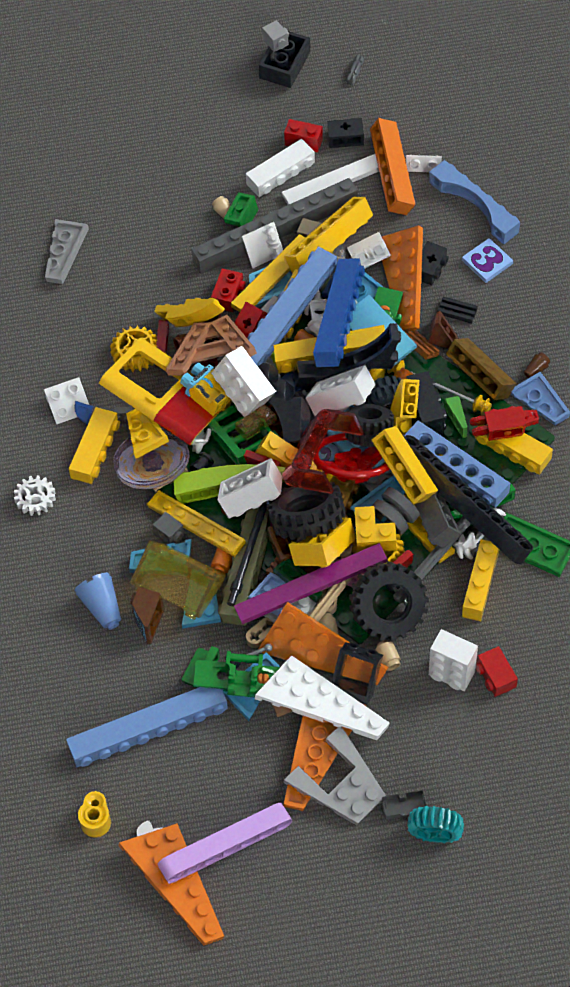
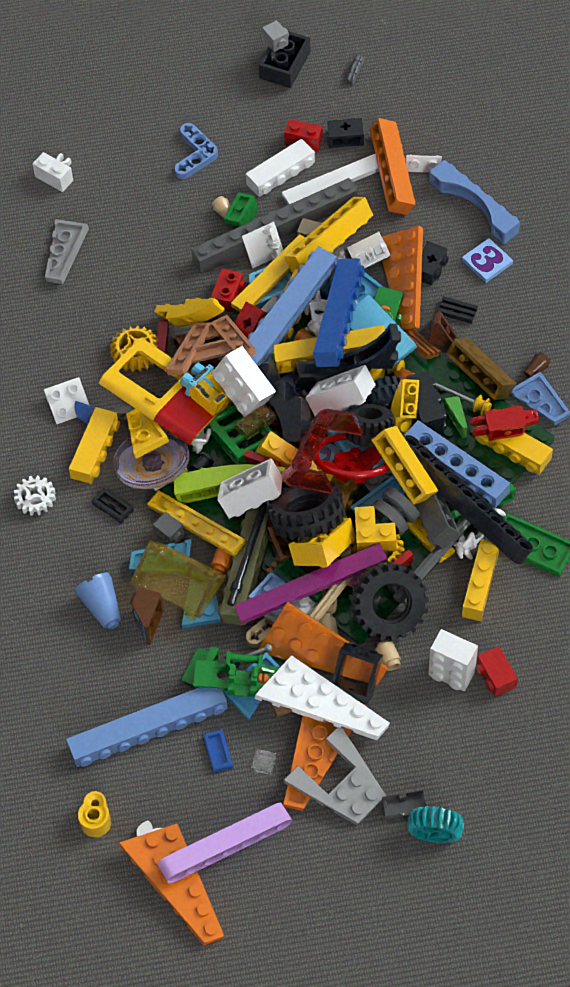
(53, 171): none -> white brick
(124, 514): none -> black tile
(200, 152): none -> medium blue beam
(218, 751): none -> blue tile
(263, 761): none -> clear tile

